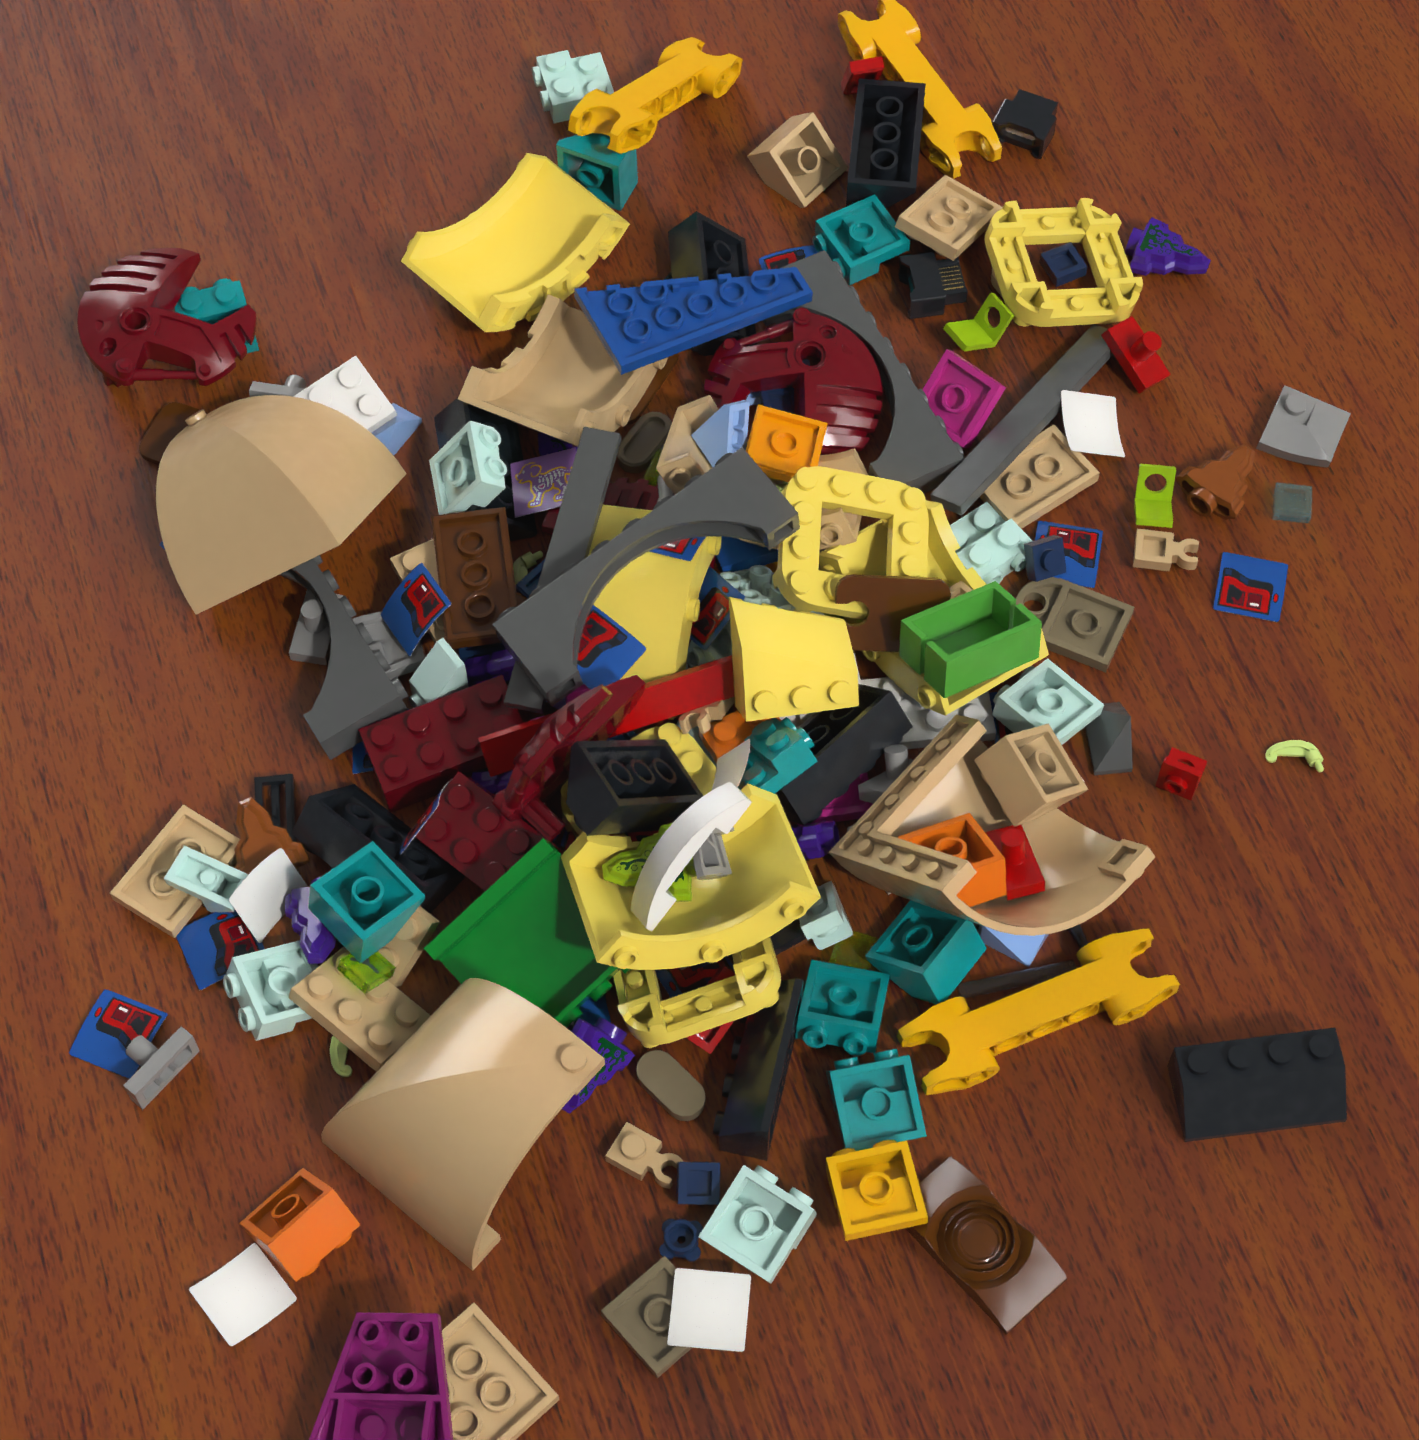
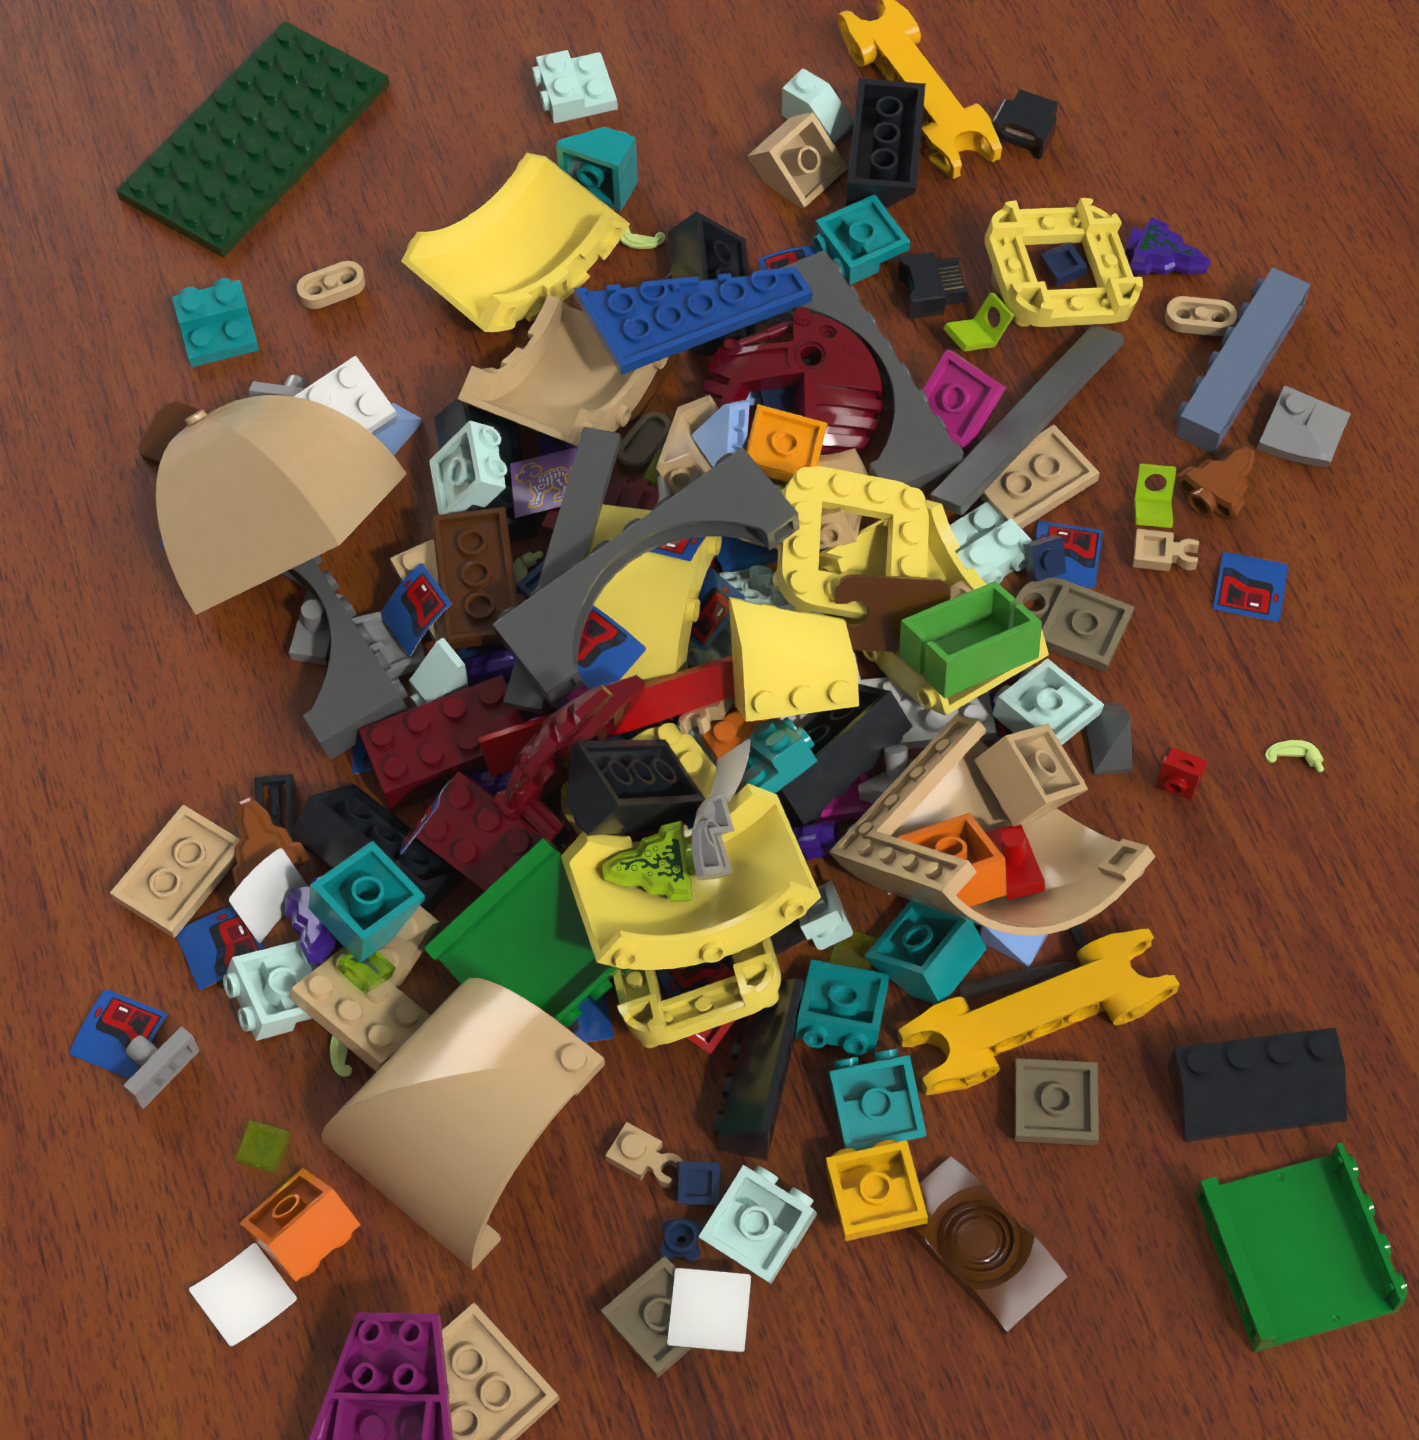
(133, 320): dark red piece -> none
(205, 879): light aqua slope -> none
(253, 138): none -> dark green plate
(263, 1147): none -> clear neon green tile
(330, 284): none -> tan plate
(608, 1042): dark purple rock -> none
(634, 110): yellow piece -> none
(641, 241): none -> yellowish green piece
(670, 1085): dark tan tile -> none
(678, 845): white slope -> none
(811, 94): none -> light aqua slope
(865, 69): red tile -> none
(947, 217): tan plate -> none
(1056, 1102): none -> dark tan plate
(1091, 423): white sticker -> none
(1137, 353): red tile -> none
(1200, 315): none -> tan plate
(1242, 360): none -> sand blue brick
(1292, 502): clear light blue tile -> none
(1301, 1250): none -> green panel

